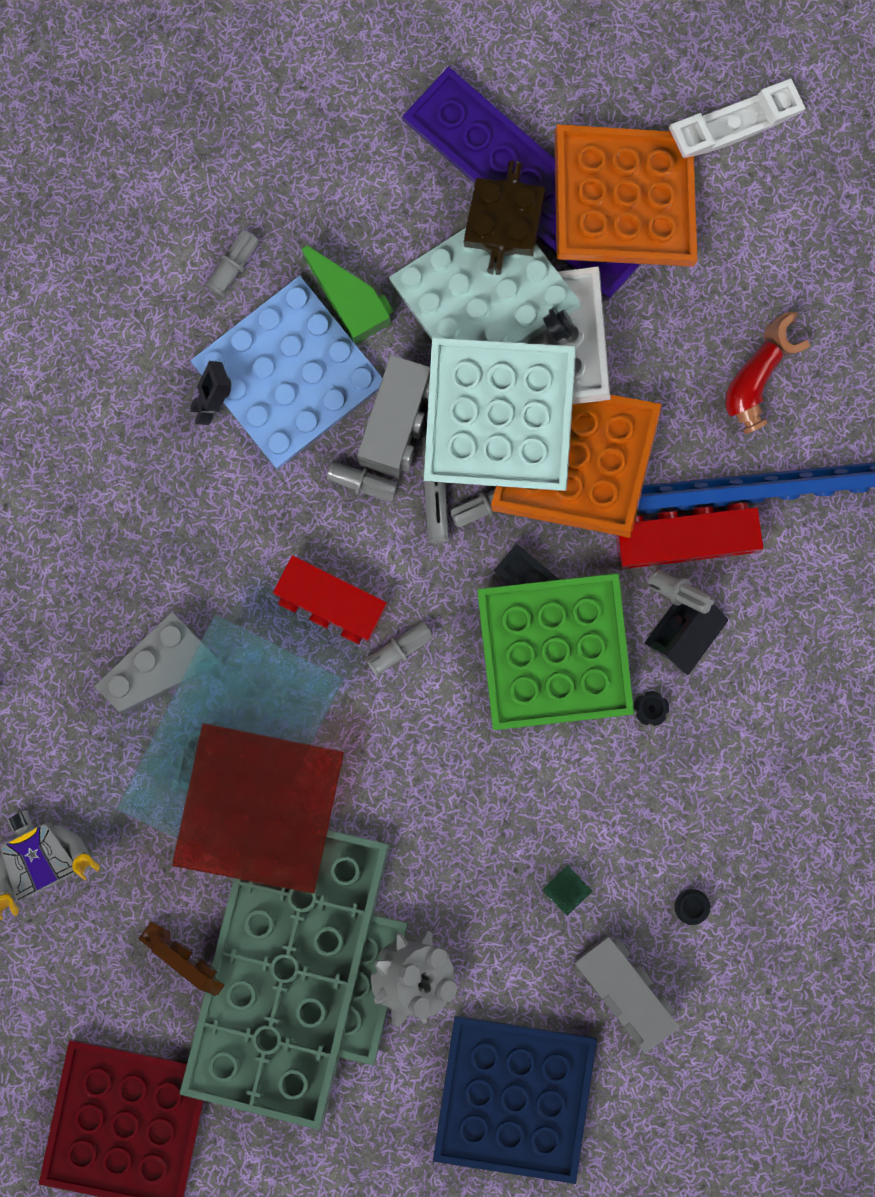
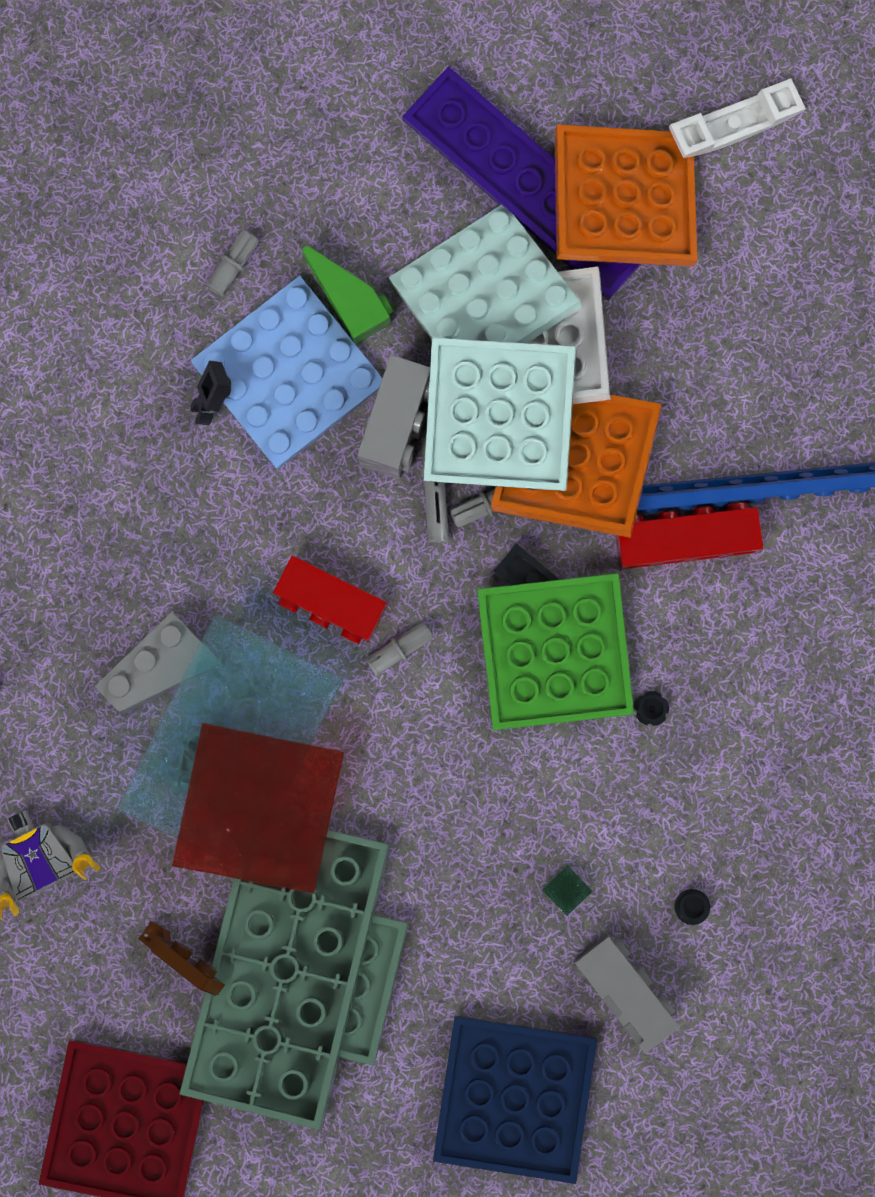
(361, 481): light grey axle -> none
(413, 978): light grey brick -> none
(504, 217): dark brown plate -> none
(559, 324): black plate -> none
(680, 591): light grey axle -> none
(686, 635): black panel -> none
(748, 384): red piece -> none

